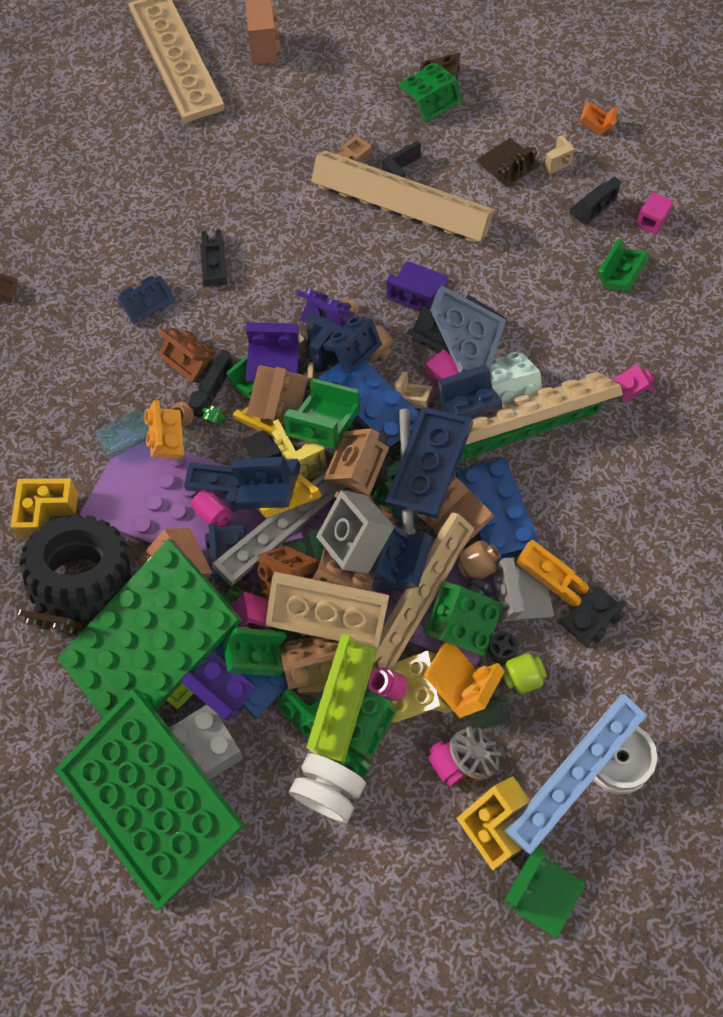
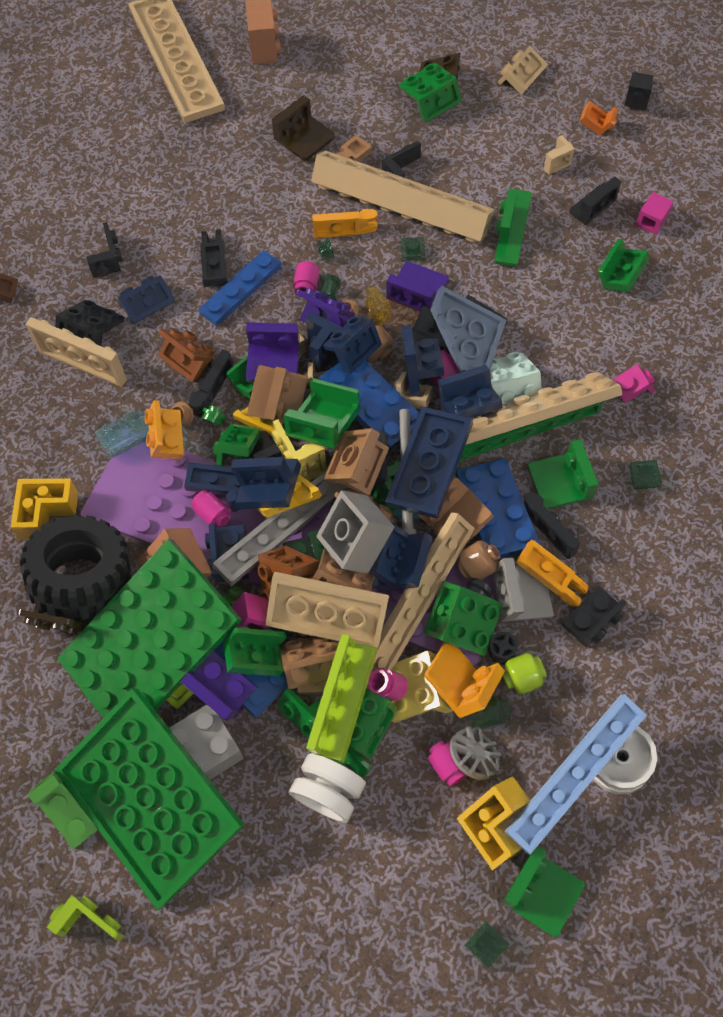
(62, 809): none -> bright green bracket
(67, 914): none -> lime bracket
(76, 351): none -> tan plate
(88, 320): none -> black bracket
(106, 262): none -> black bracket
(236, 441): none -> green bracket
(240, 288): none -> blue plate
(300, 131): none -> dark brown bracket
(306, 276): none -> dark pink brick
(325, 249): none -> clear green bush
(330, 285): none -> clear green bush
(344, 223): none -> light orange hinge
(378, 305): none -> clear yellow bracket
(412, 249): none -> clear green plate
(421, 358): none -> dark blue bracket
(486, 945): none -> clear green plate
(509, 161): dark brown hinge -> none
(512, 226): none -> green bracket
(524, 70): none -> tan bracket
(550, 525): none -> black hinge
(564, 477): none -> green bracket
(639, 90): none -> black bracket
(645, 474): none -> clear green plate

